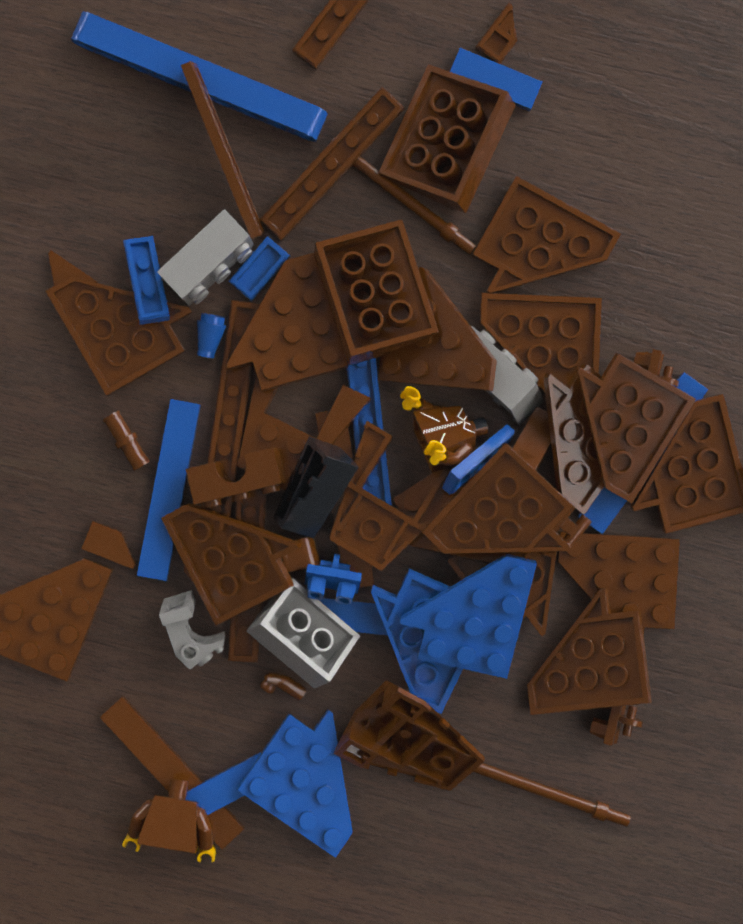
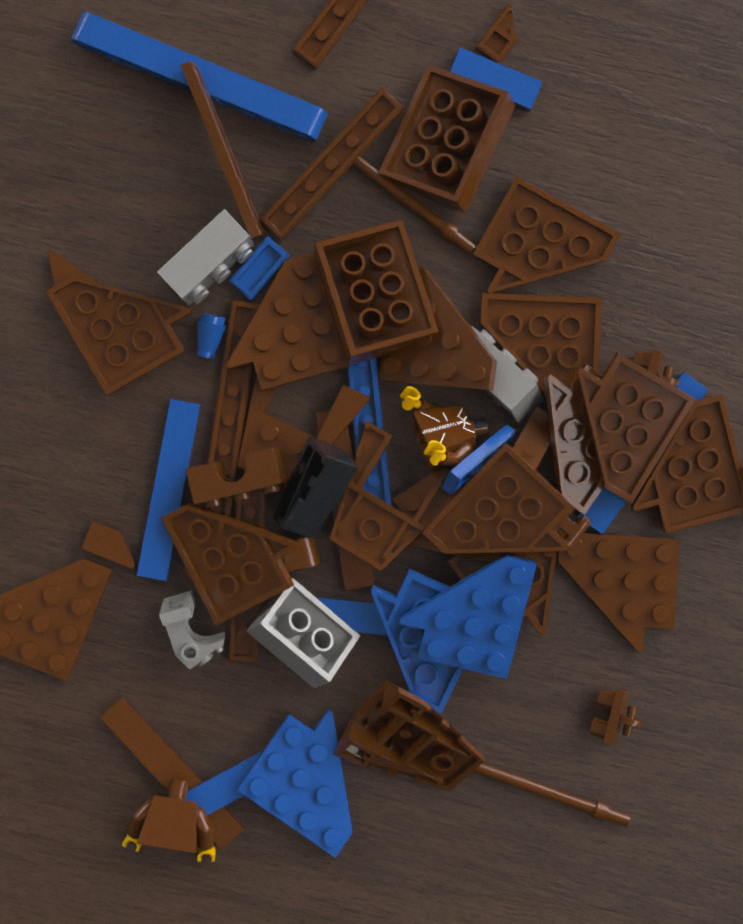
(126, 440): reddish brown pin -> none
(145, 280): blue tile -> none
(283, 682): reddish brown arm -> none
(332, 576): blue hips -> none
(594, 664): reddish brown wing -> none

